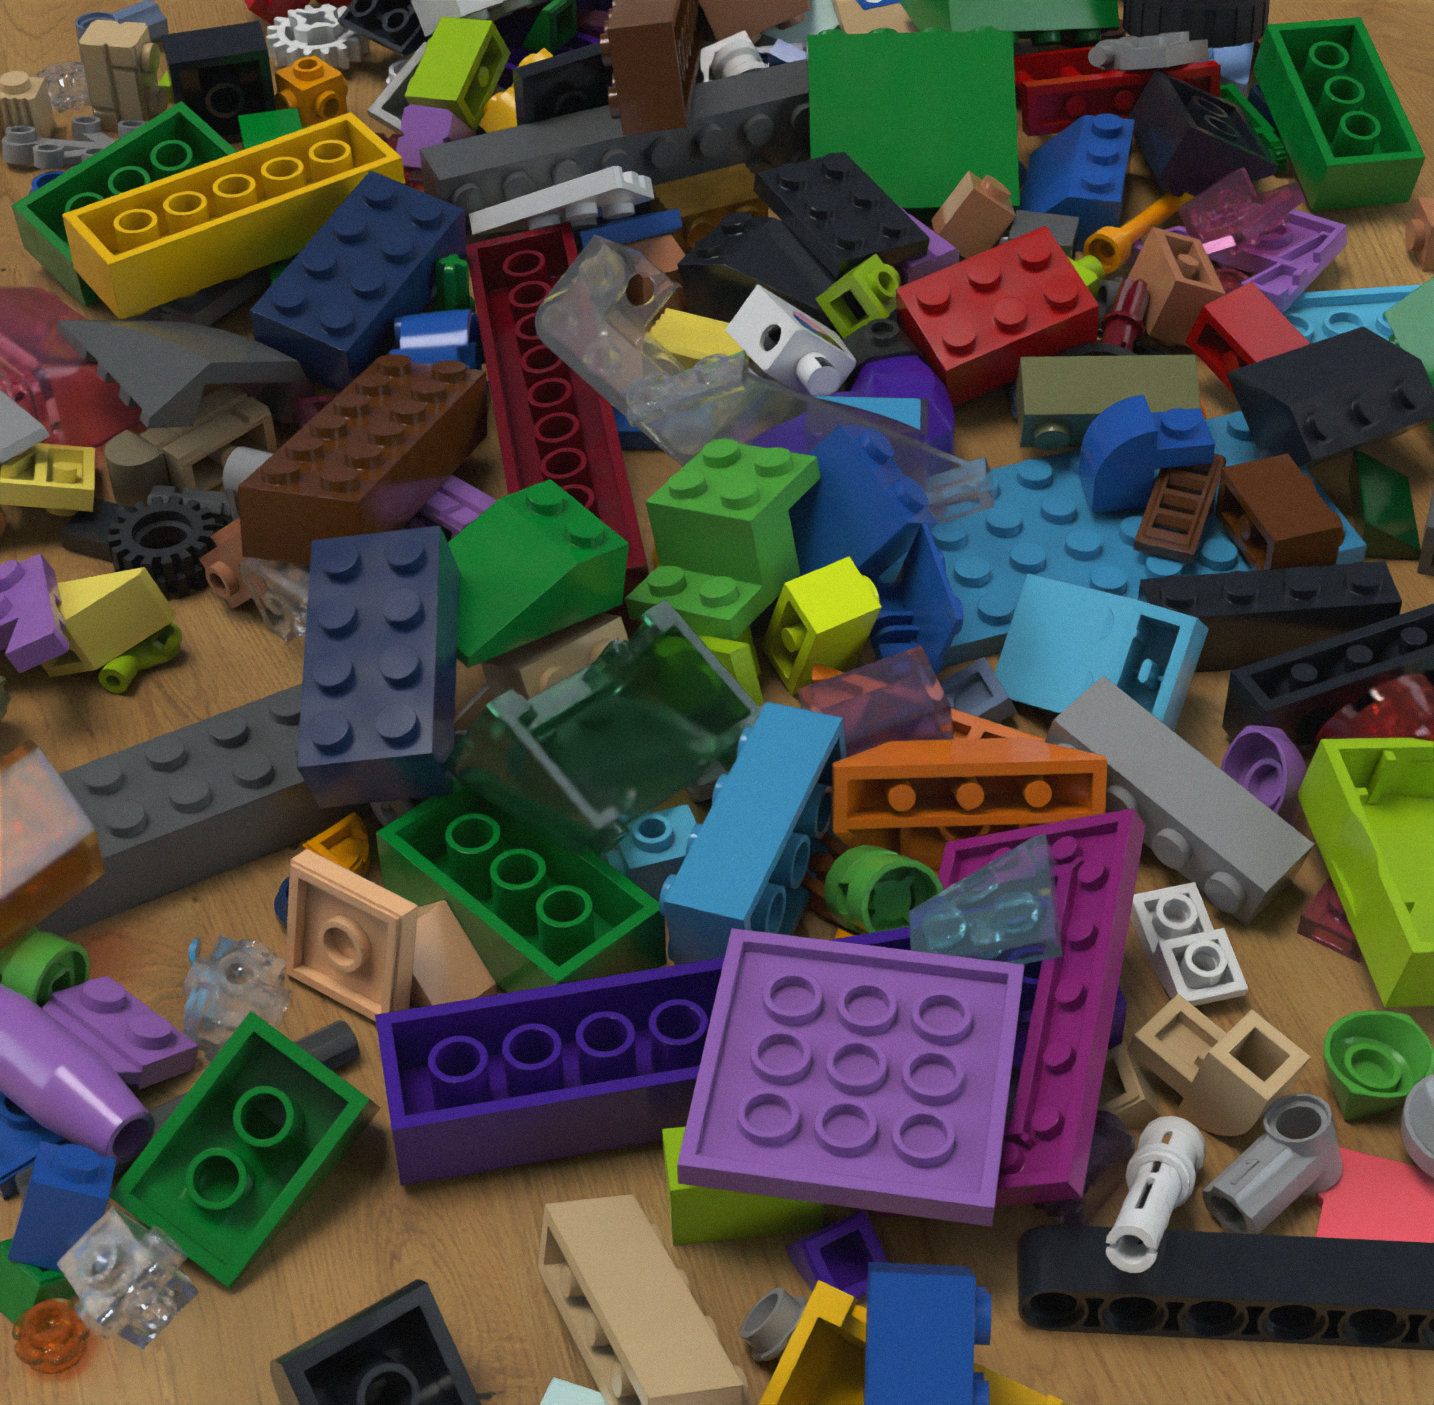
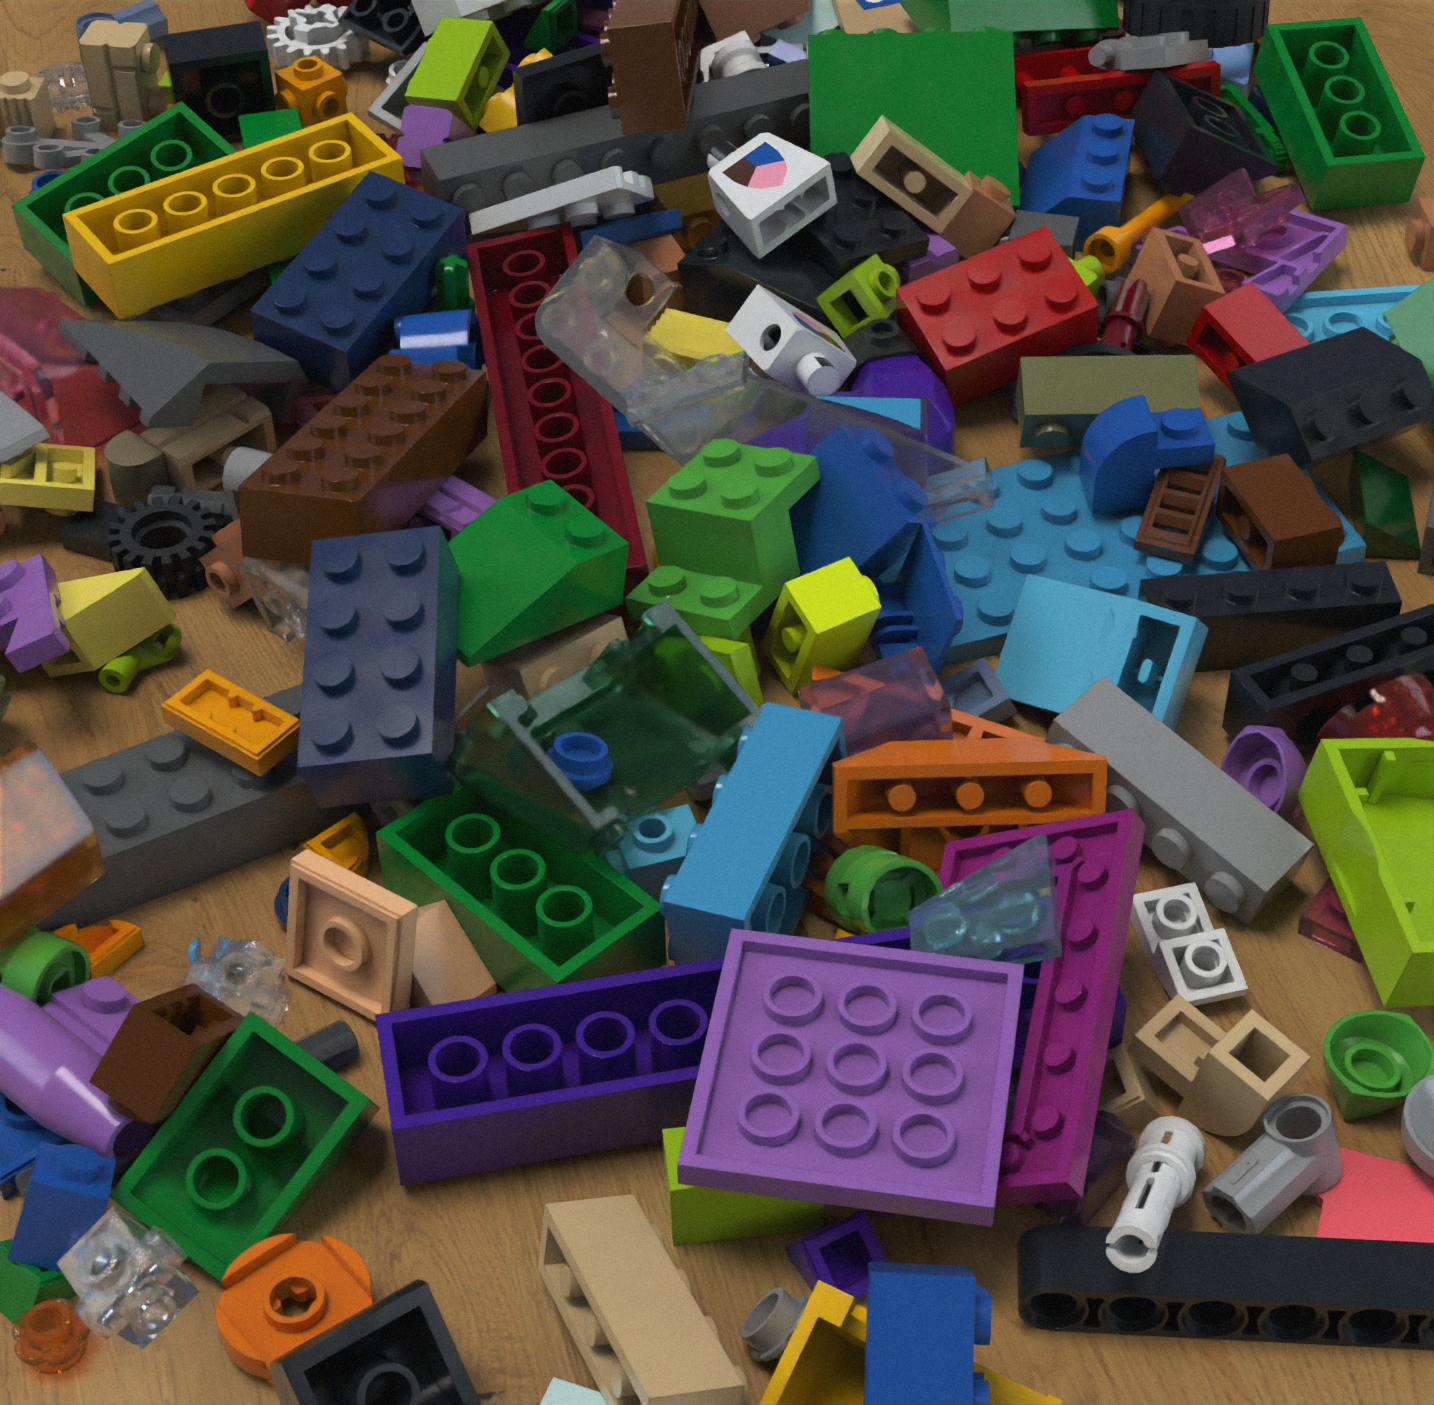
(106, 944): none -> light orange tile
(163, 1051): none -> reddish brown brick
(232, 722): none -> light orange plate
(274, 1270): none -> orange plate
(582, 759): none -> blue plate
(768, 189): none -> white torso
(910, 174): none -> tan brick

